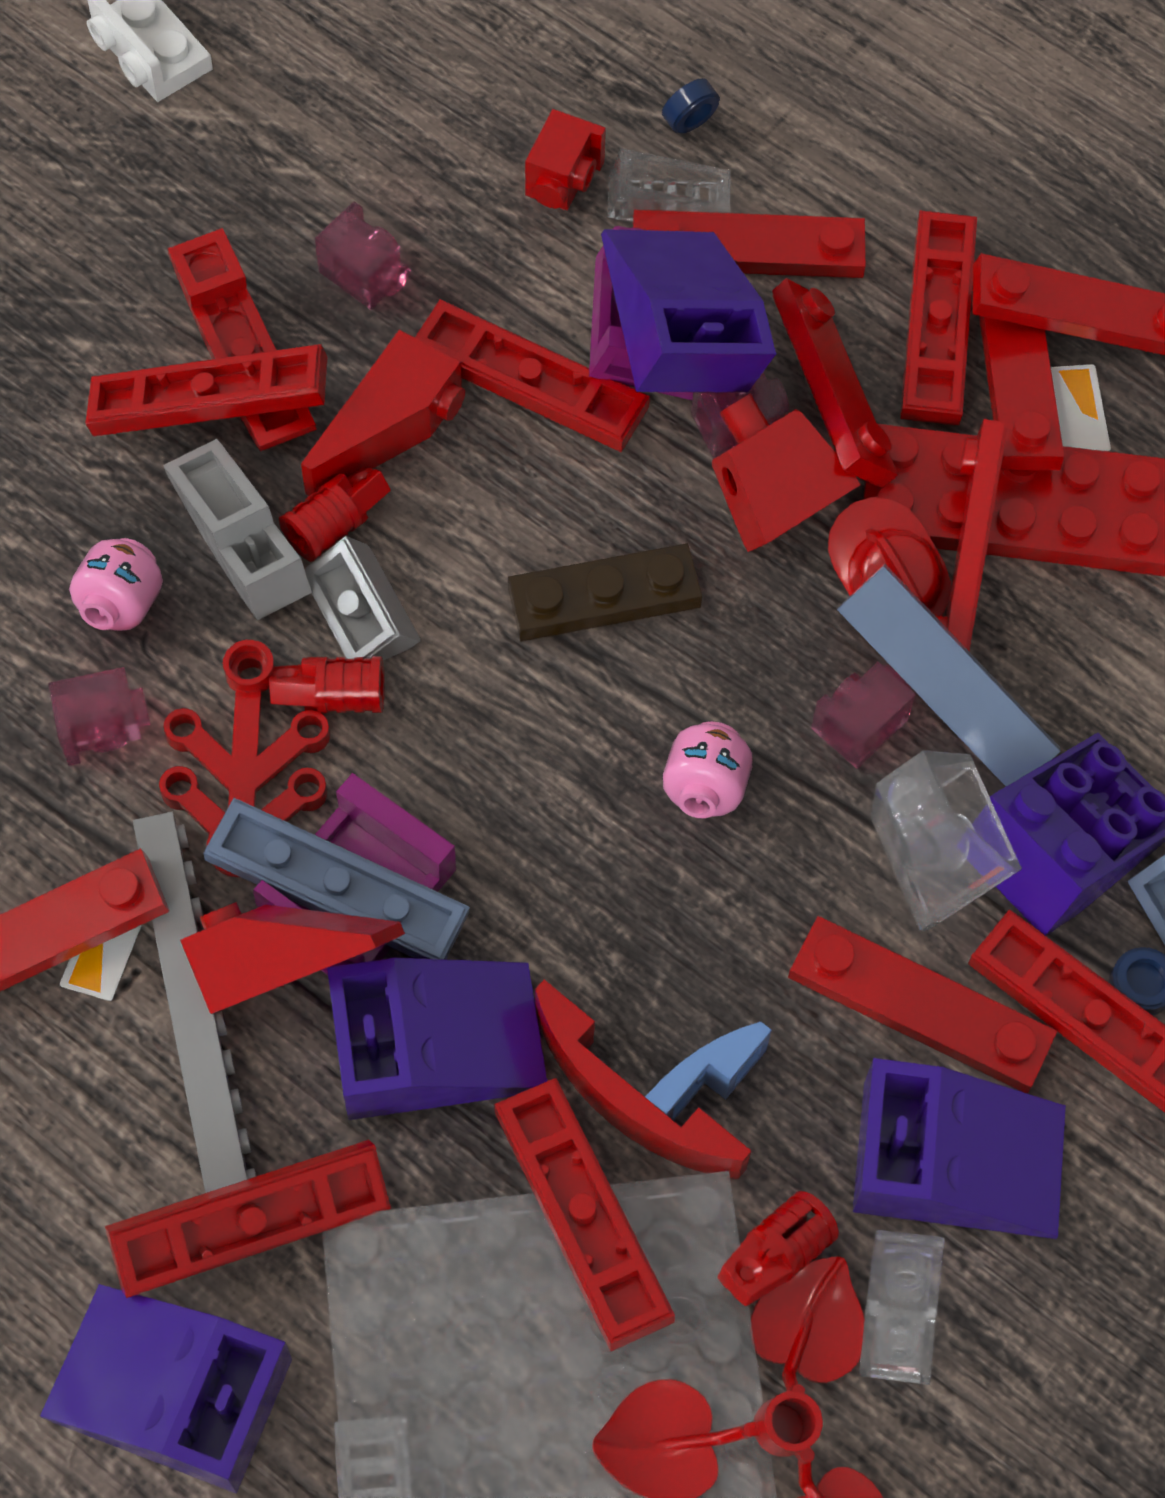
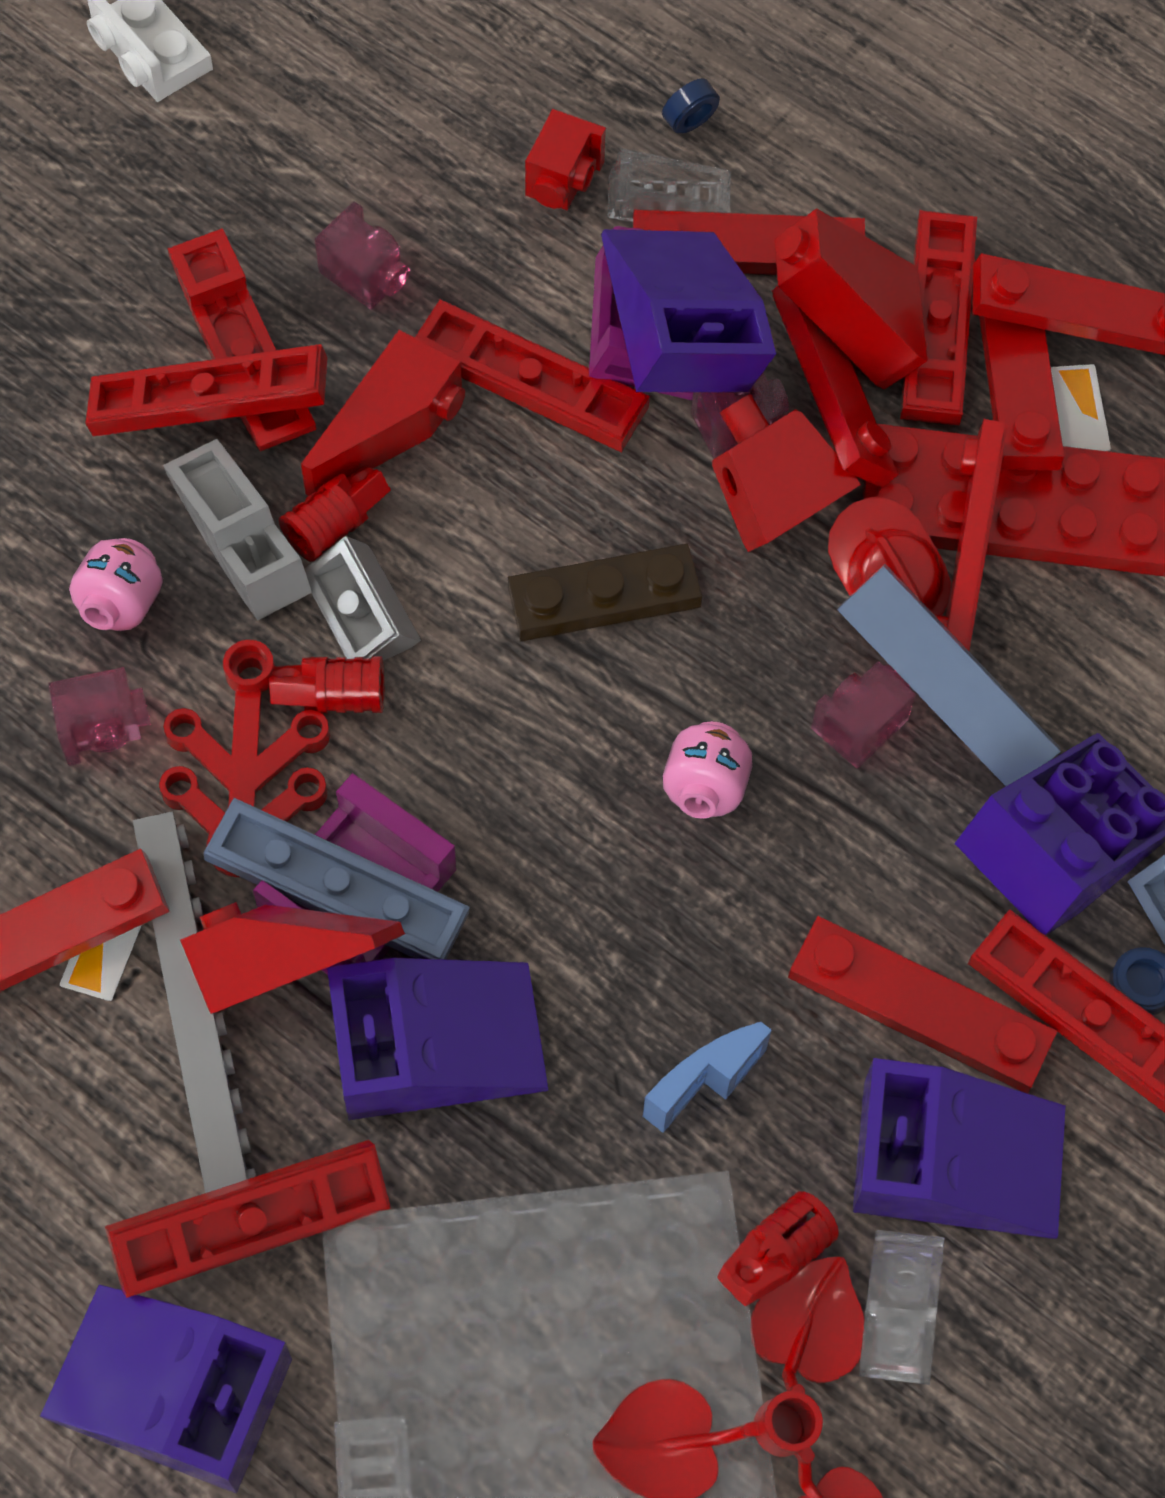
(584, 1215): red plate -> none
(696, 1145): red slope -> none
(855, 295): none -> red slope
(941, 834): clear slope -> none

